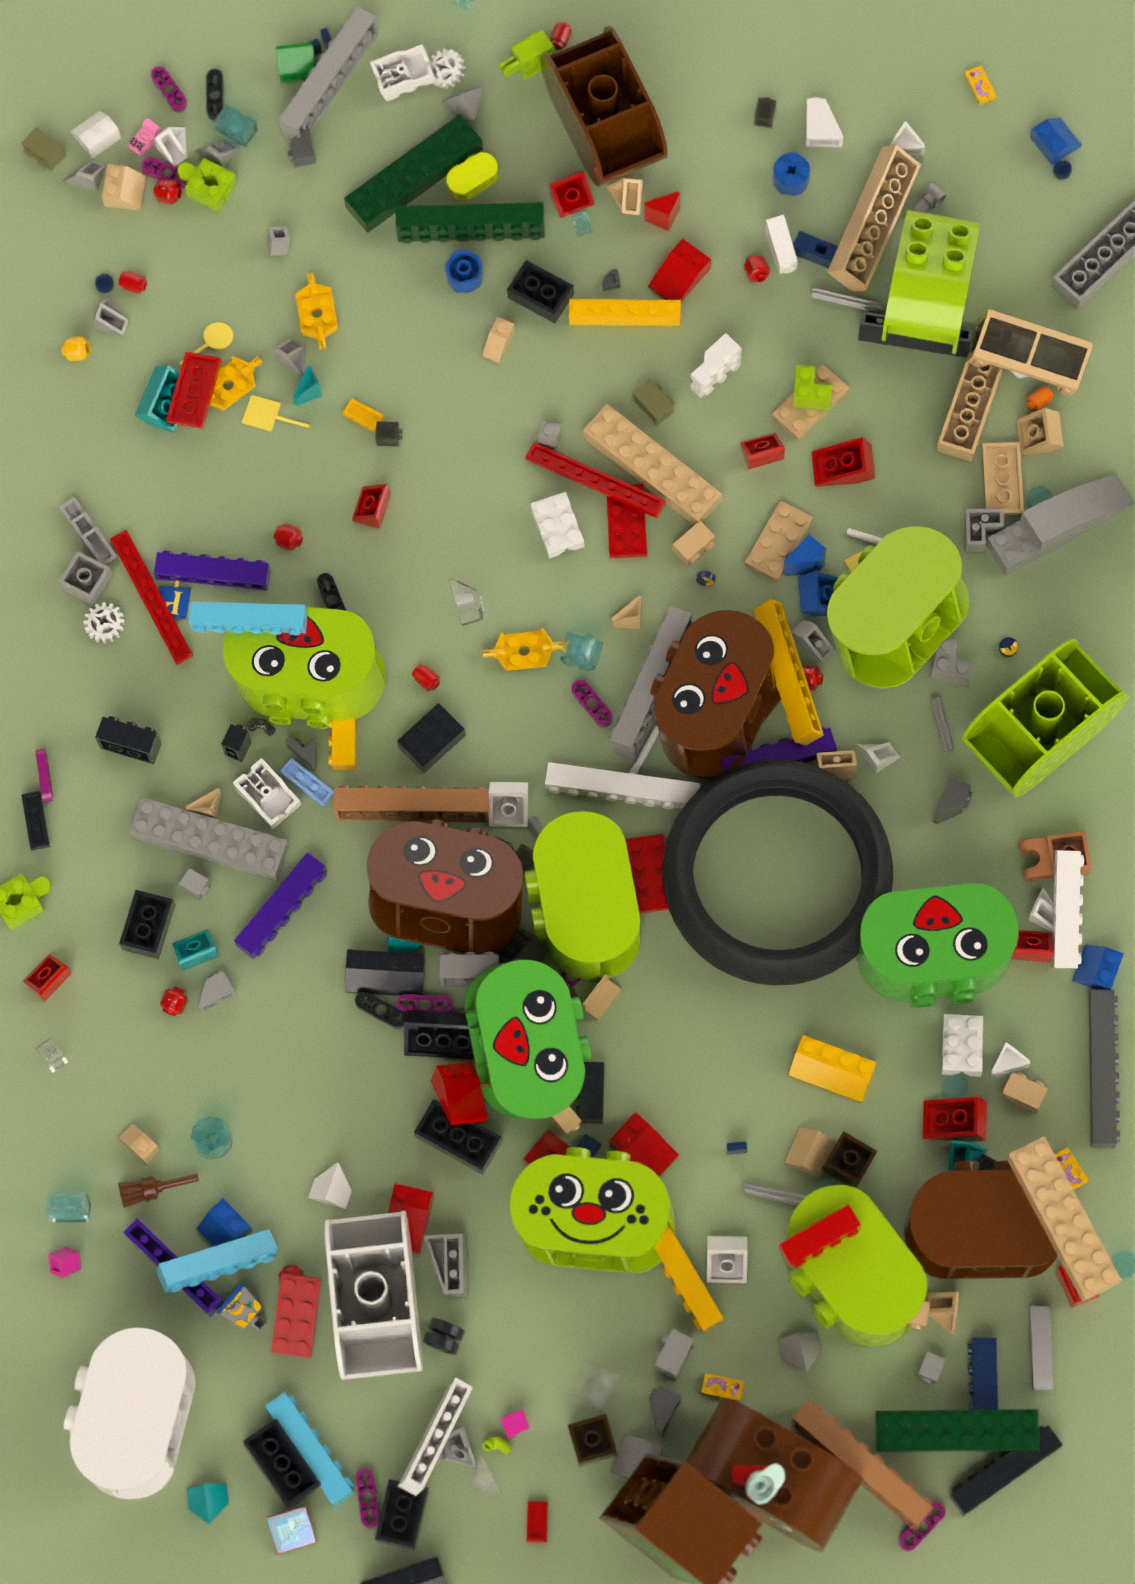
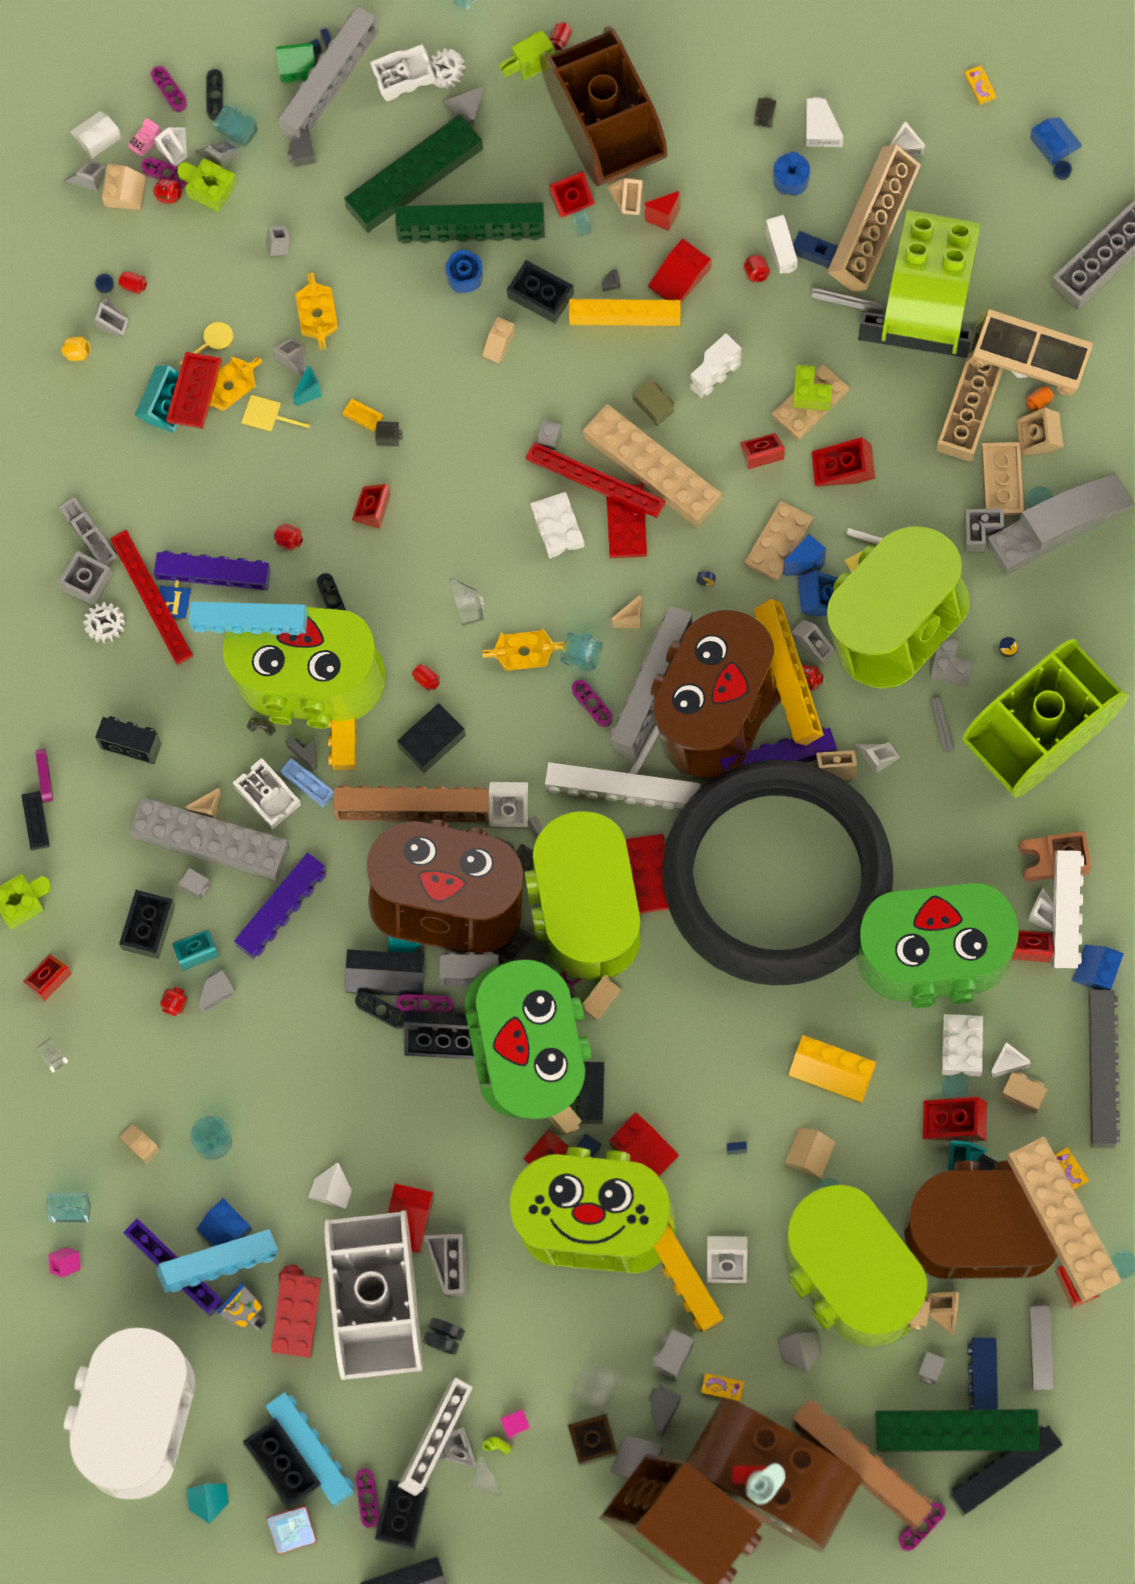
(43, 149): olive brick -> none
(149, 1188): reddish brown piece -> none
(236, 742): black brick -> none
(459, 1092): red slope -> none
(466, 1142): black brick -> none
(472, 176): neon yellow brick -> none
(537, 1522): red tile -> none
(694, 543): tan brick -> none
(773, 1194): light grey axle -> none
(820, 1236): red brick -> none
(849, 1160): dark brown brick -> none
(930, 197): light grey pin -> none
(953, 801): dark grey slope -> none

